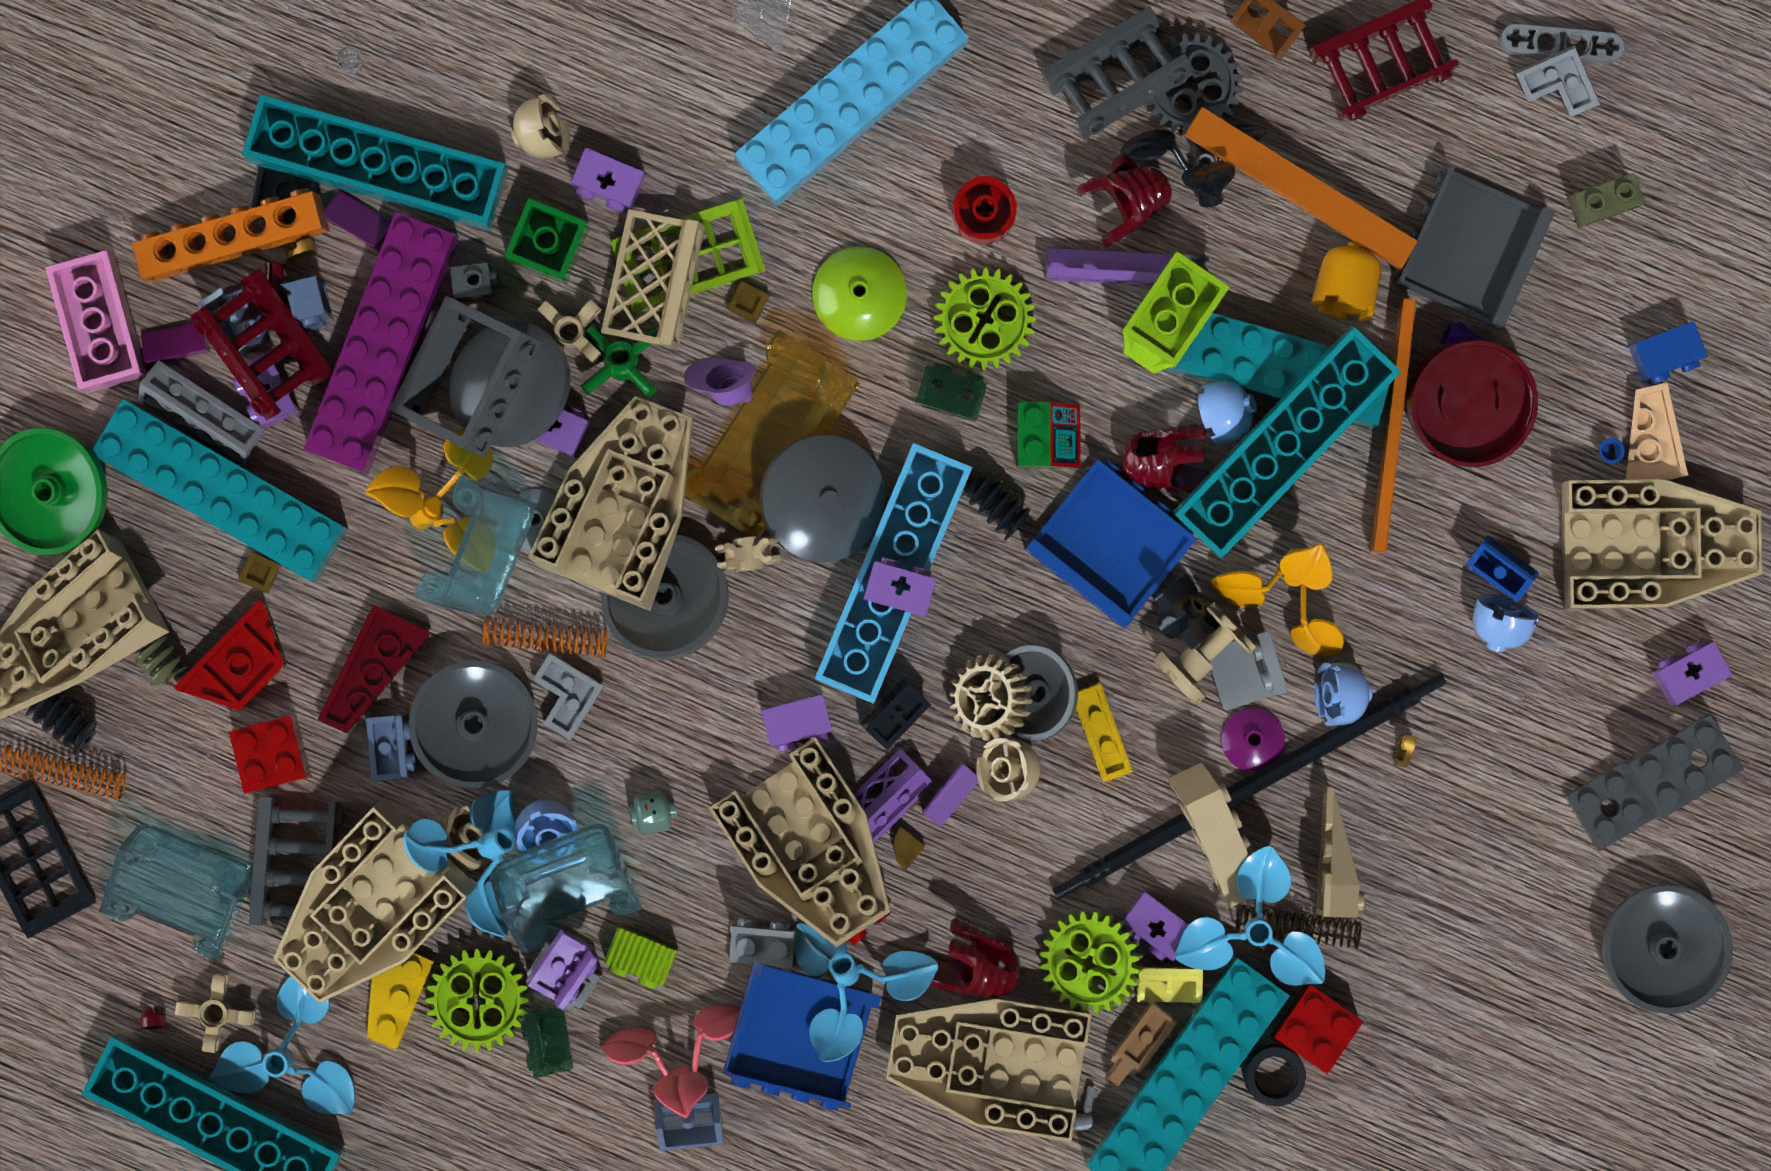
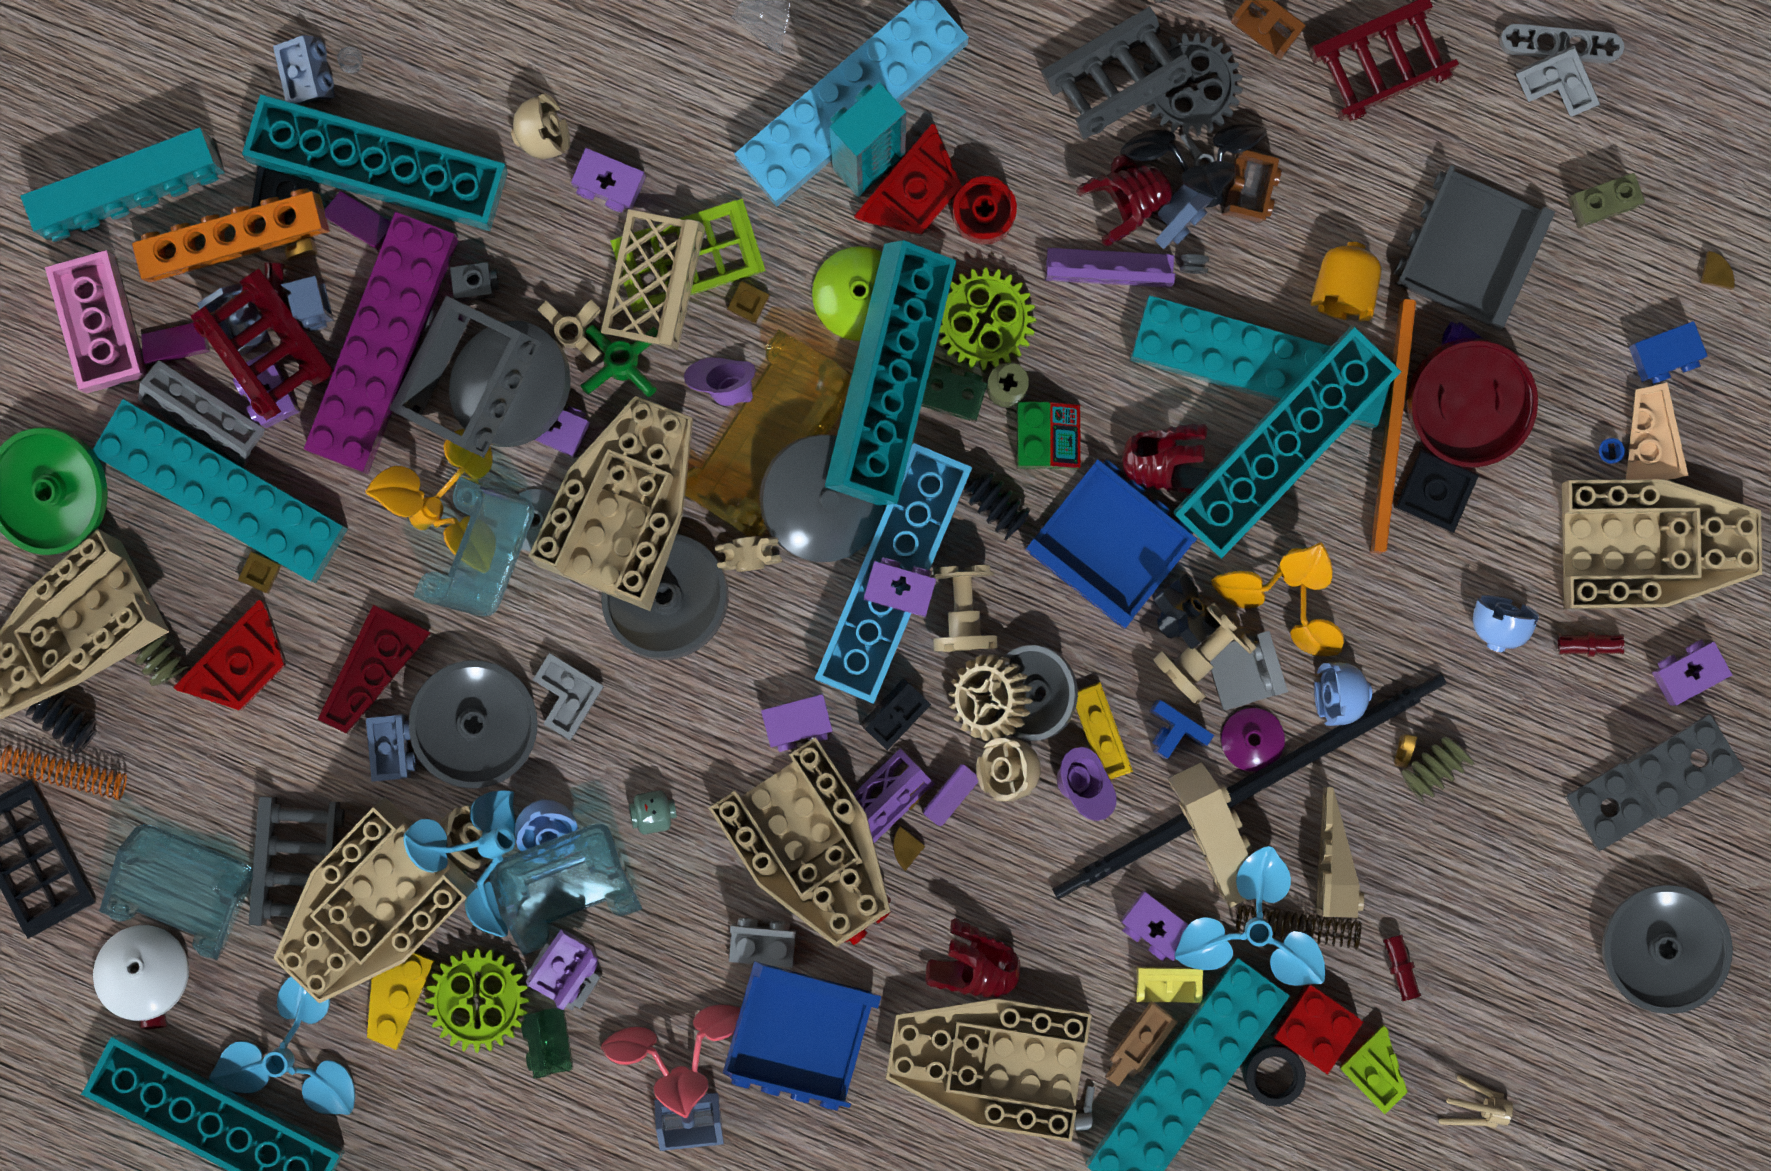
(123, 185): none -> teal brick
(157, 983): none -> white dish
(218, 994): tan pin -> none
(270, 754): red brick -> none
(304, 70): none -> sand blue bracket
(547, 241): green brick -> none
(553, 642): orange piece -> none
(640, 957): lime brick -> none
(838, 1033): medium azure plant -> none
(867, 138): none -> teal brick
(890, 373): none -> teal brick
(914, 189): none -> red wing
(963, 622): none -> tan piece
(1019, 385): none -> olive piece
(1086, 784): none -> medium lavender piece
(1100, 934): lime gear -> none
(1172, 314): lime slope -> none
(1180, 725): none -> blue bracket
(1184, 208): none -> sand blue bracket
(1227, 410): light blue cylinder -> none
(1252, 186): none -> dark orange window
(1300, 188): orange tile -> none
(1376, 1071): none -> lime wing
(1402, 968): none -> dark red pin
(1436, 491): none -> black tile
(1436, 768): none -> olive piece
(1495, 1110): none -> tan plant
(1502, 568): blue brick -> none
(1590, 644): none -> dark red pin
(1717, 272): none -> pearl gold tile

